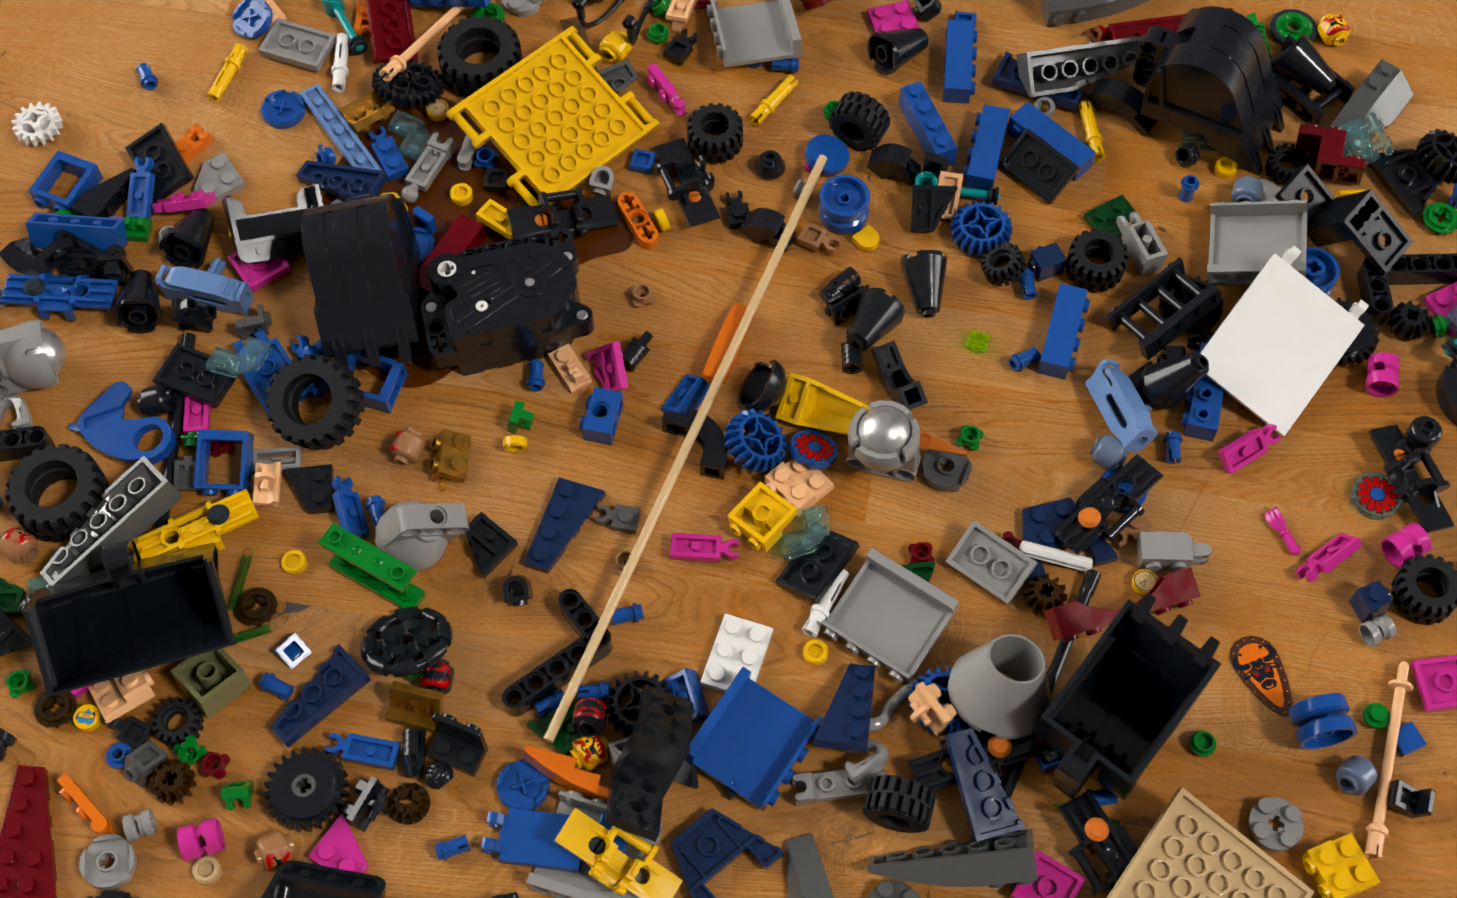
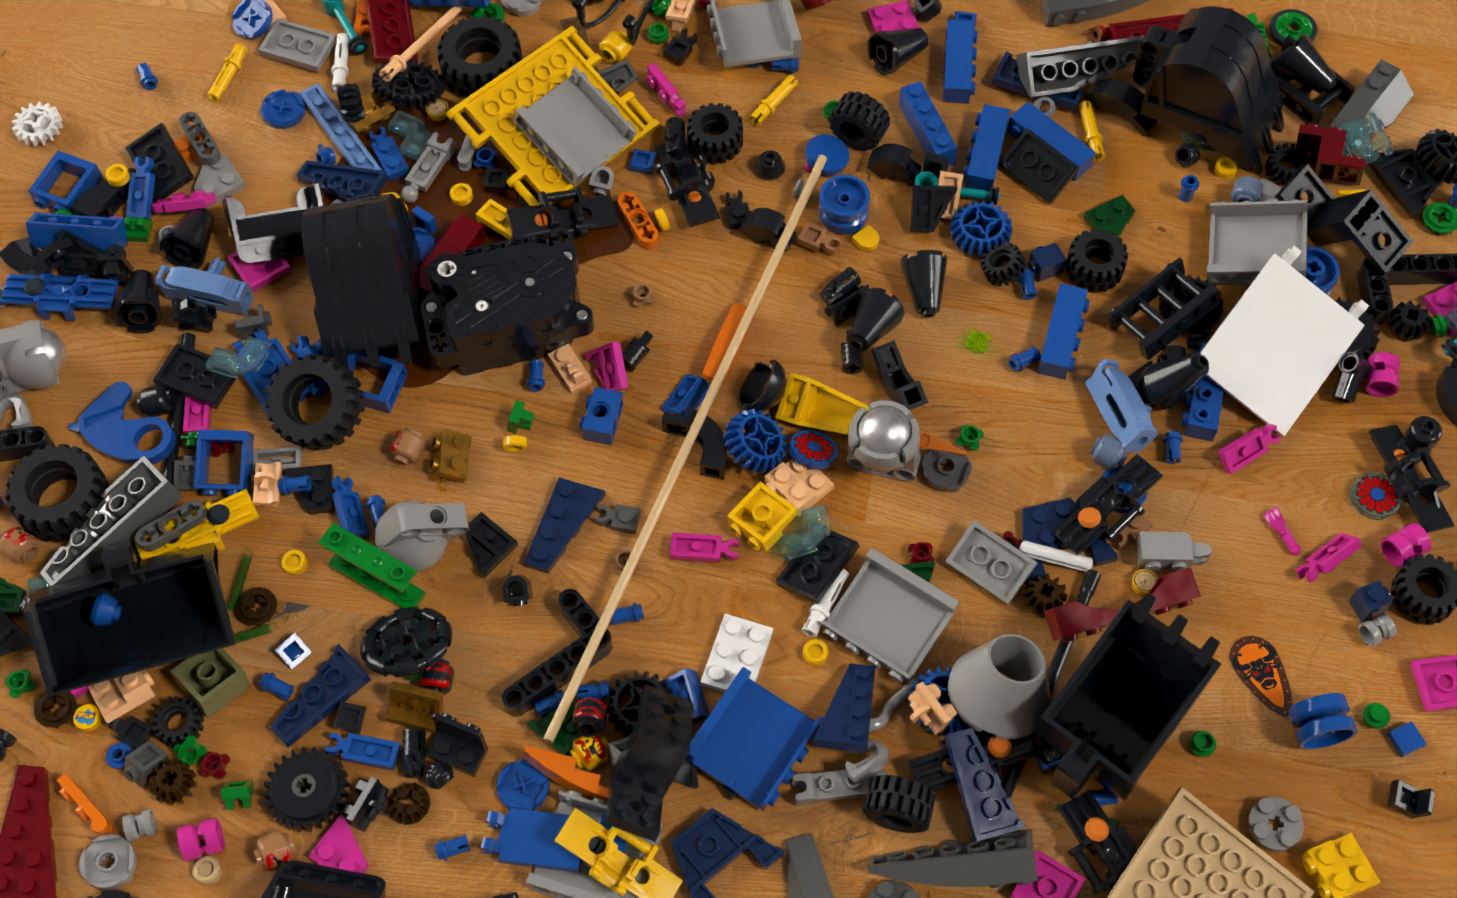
(105, 610): none -> blue cone
(117, 175): none -> yellow tile
(174, 515): none -> dark grey beam
(200, 146): none -> dark grey beam
(296, 484): none -> blue pin
(350, 102): none -> black gear
(350, 717): none -> black plate
(575, 127): none -> light grey panel
(674, 135): none -> black hinge
(1142, 243): light grey hinge -> none
(1333, 29): yellow head -> none
(1350, 377): none -> black piece
(1356, 775): sand blue head -> none
(1377, 830): light nougat bar -> none

